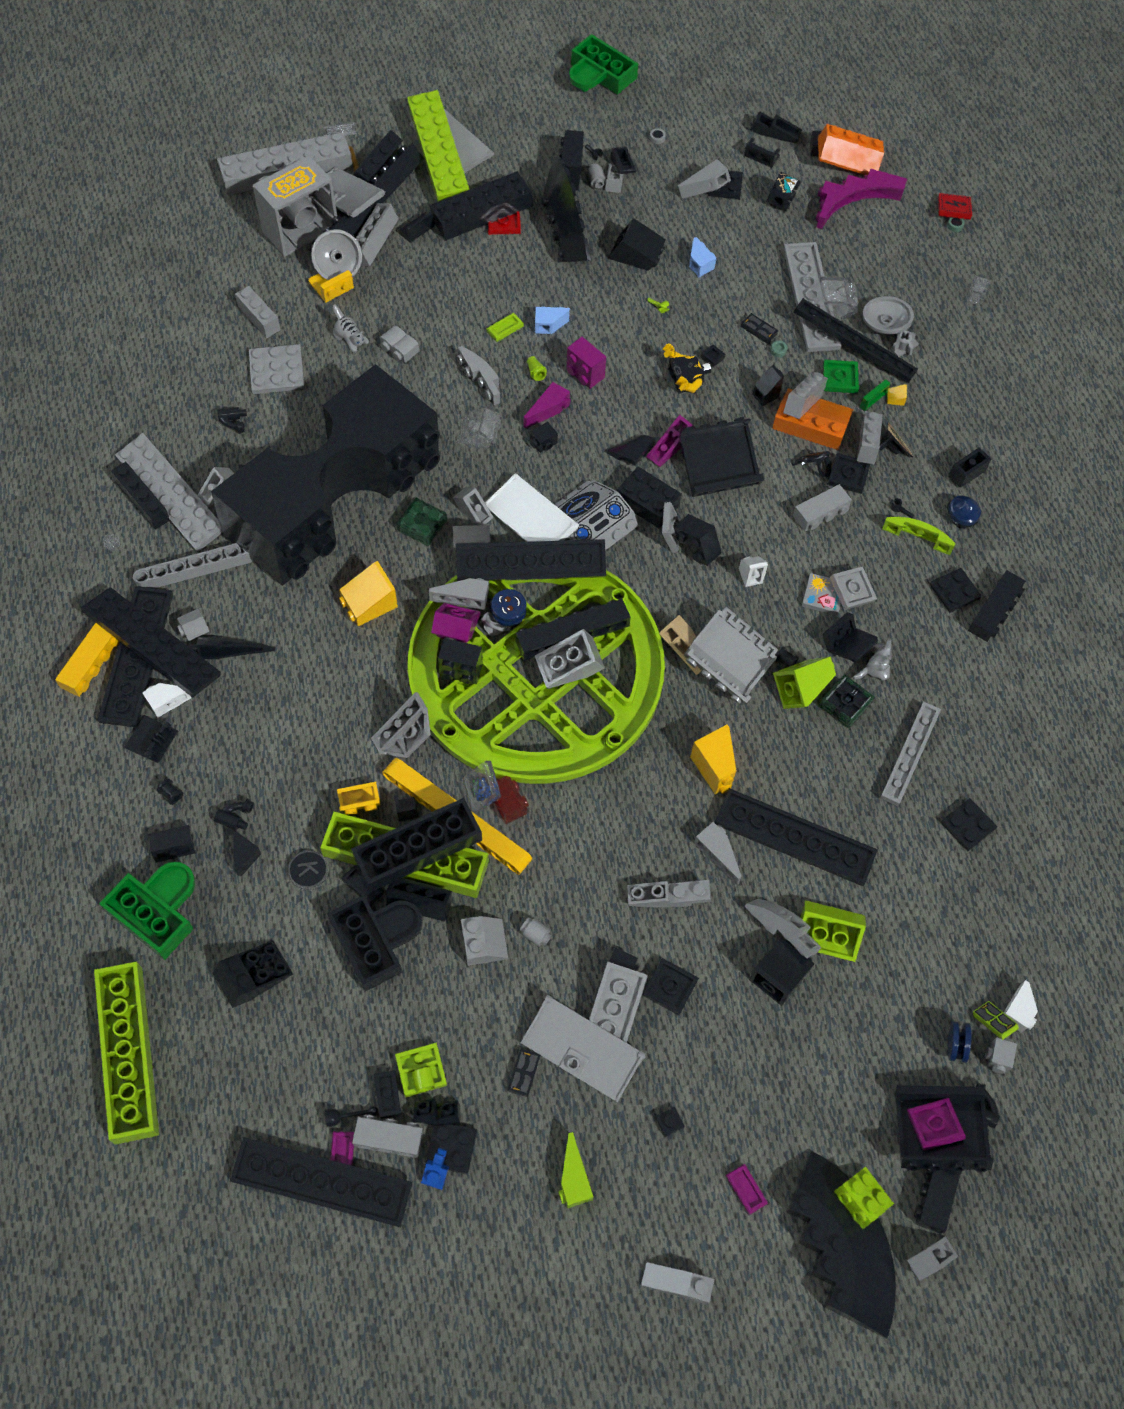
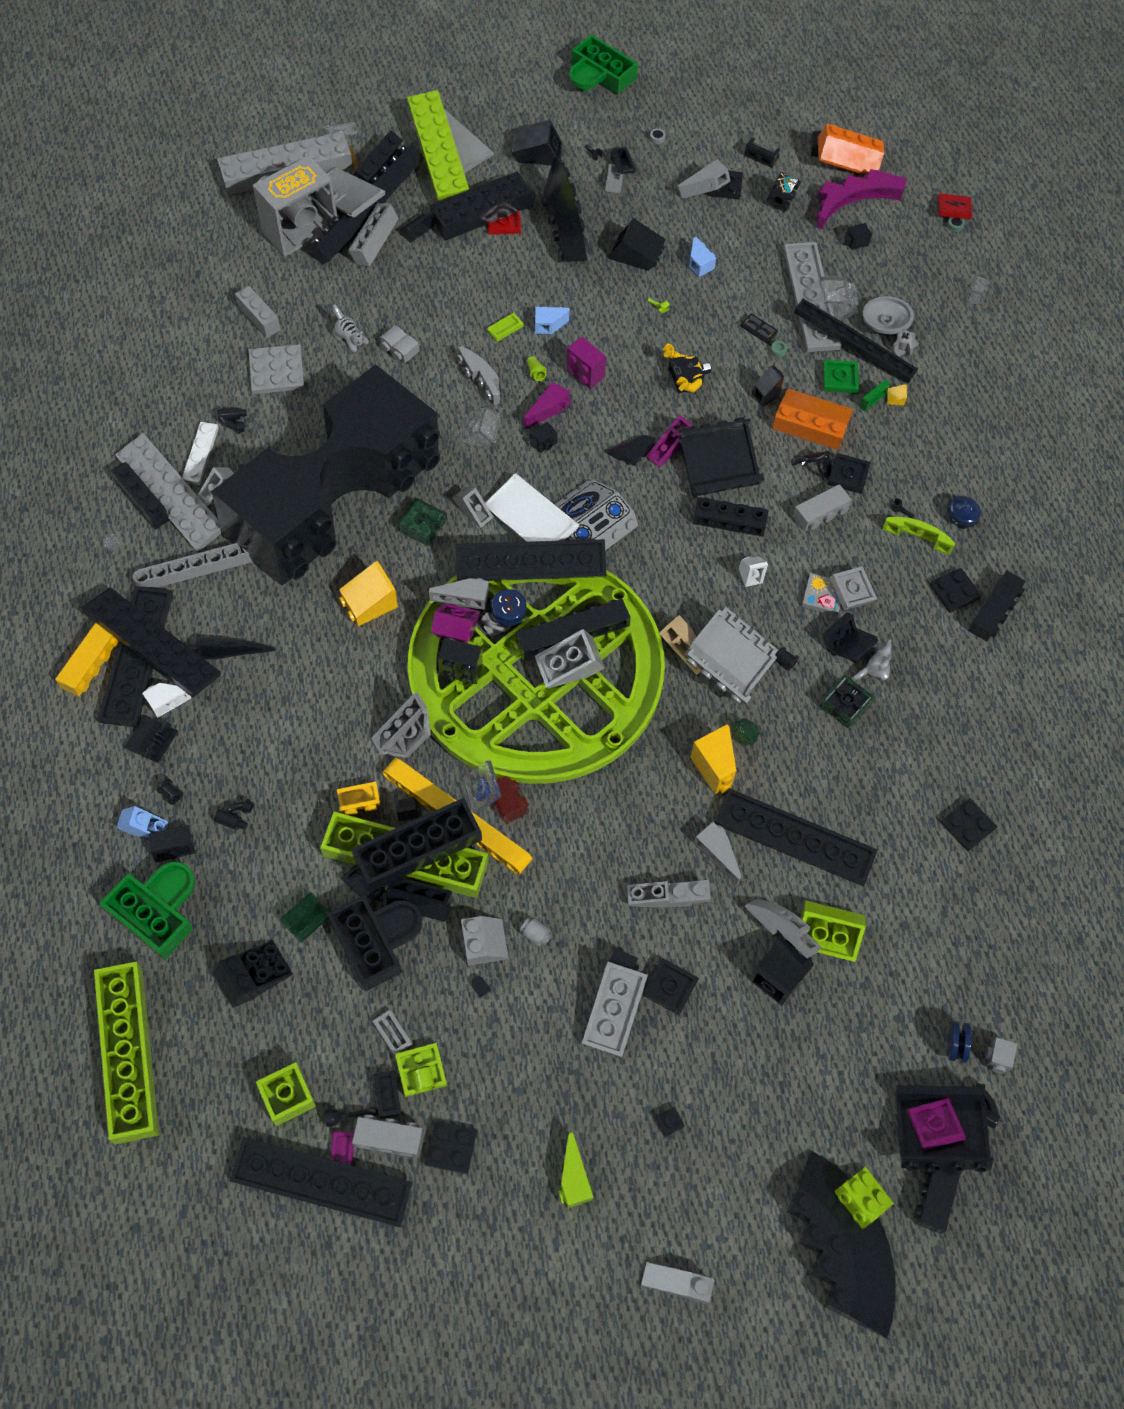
(140, 822): none -> light blue slope
(192, 625): light grey brick -> none
(200, 453): none -> white plate
(244, 853): black slope -> none
(285, 1094): none -> lime brick
(305, 917): none -> clear green bracket
(308, 870): black tile -> none
(332, 288): yellow bracket -> none
(336, 242): light grey dish -> none
(402, 1047): none -> light grey tile
(432, 1113): black slope -> none
(435, 1171): blue plate -> none
(471, 534): black brick -> none
(480, 986): none -> black piece
(524, 1072): tile -> none
(537, 143): none -> black slope
(572, 154): black brick -> none
(582, 1048): light grey door -> none
(596, 176): light grey brick -> none
(647, 496): black brick -> none
(670, 519): light grey tile -> none
(700, 537): black brick -> none
(713, 355): black plate -> none
(730, 516): none -> black brick
(745, 732): none -> clear green head
(746, 1189): magenta tile -> none
(775, 128): black slope -> none
(803, 681): lime slope -> none
(805, 395): light grey brick -> none
(858, 236): none -> black brick
(869, 437): light grey brick -> none
(889, 441): black shield -> none
(910, 754): light grey plate -> none
(932, 1258): light grey slope -> none
(969, 467): black brick -> none
(995, 1020): tile -> none
(1022, 1007): white slope -> none

